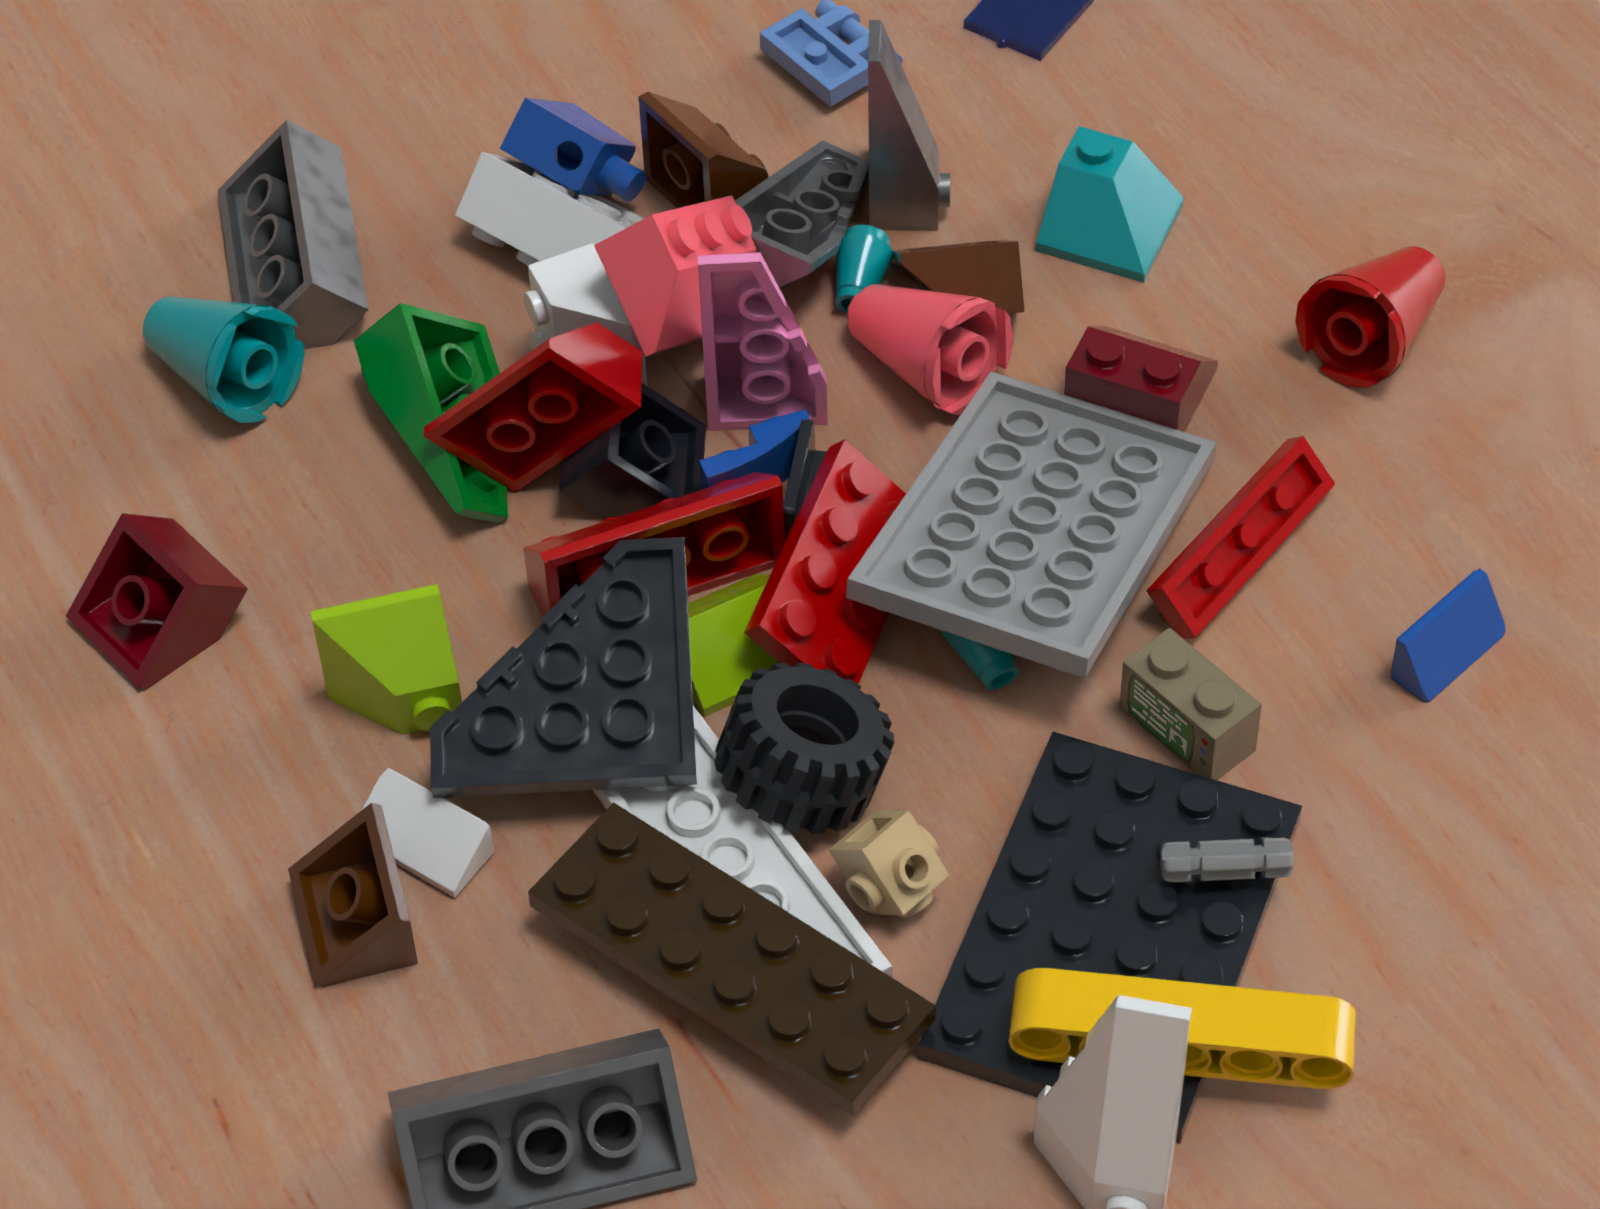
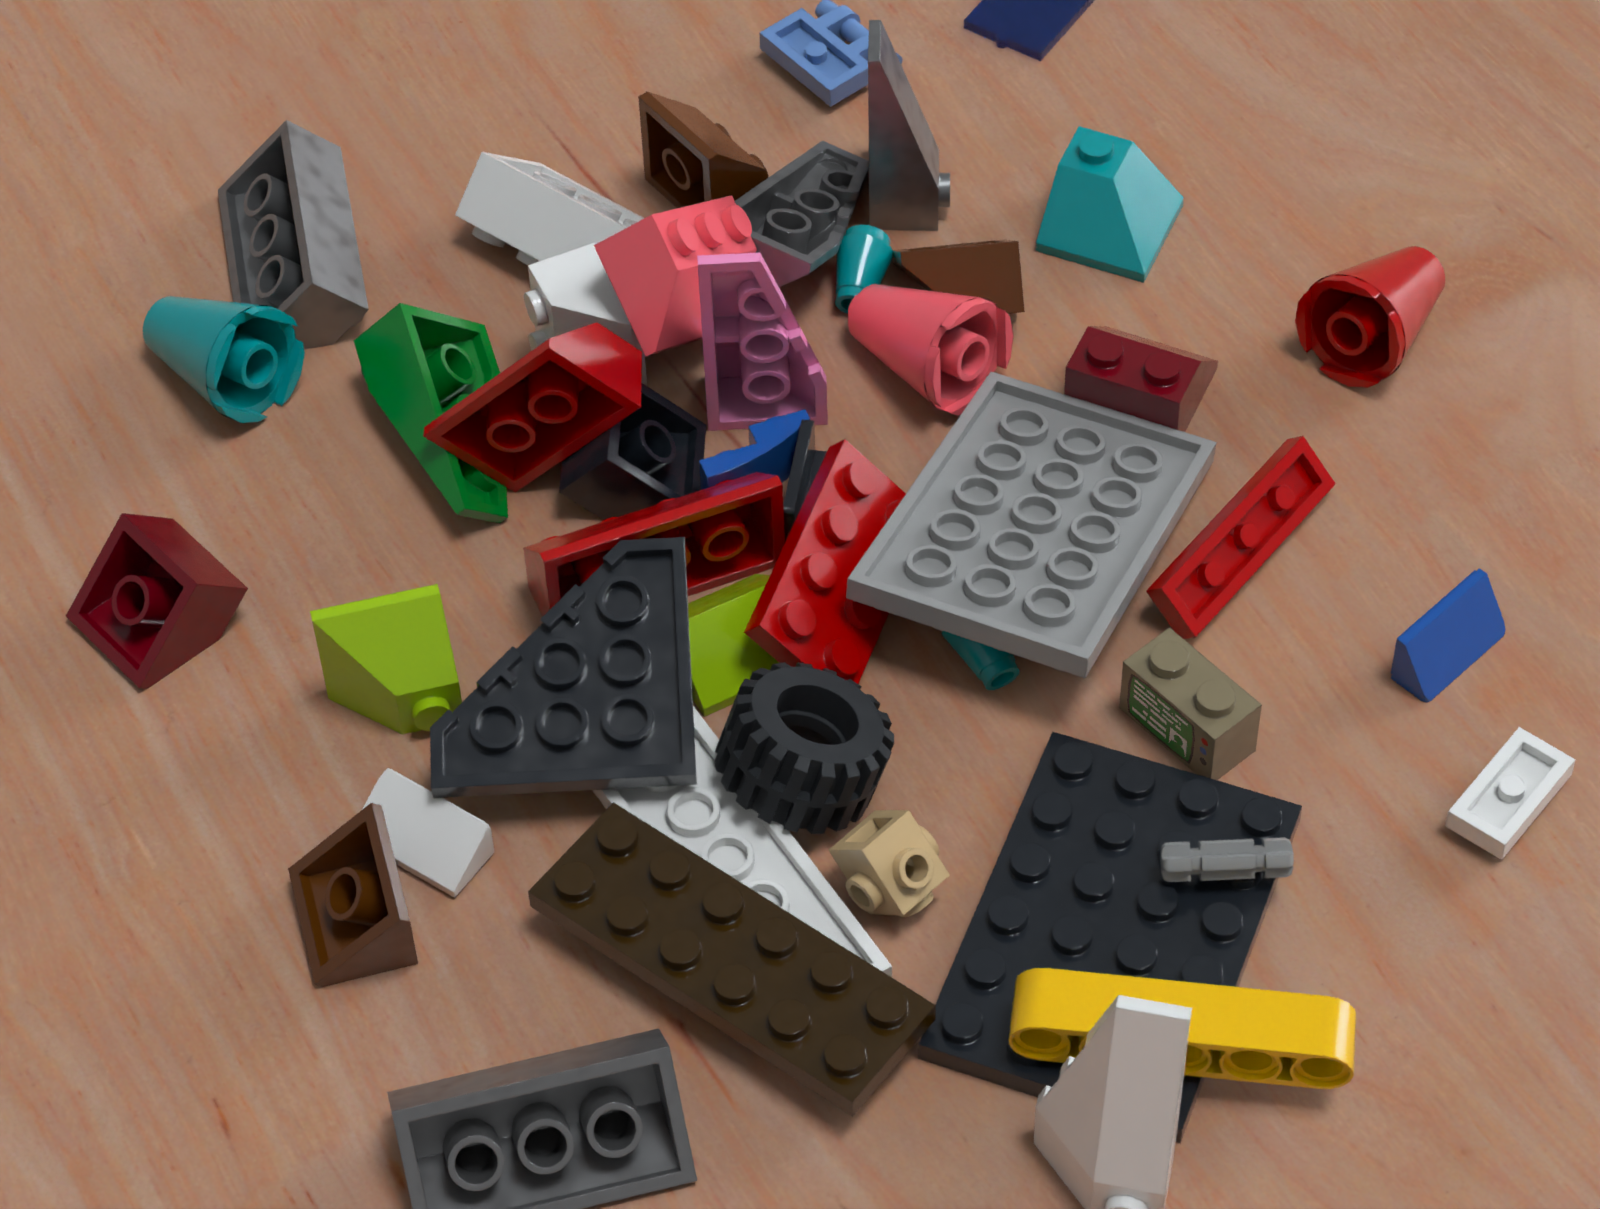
(573, 149): blue torso -> none
(1510, 793): none -> white plate

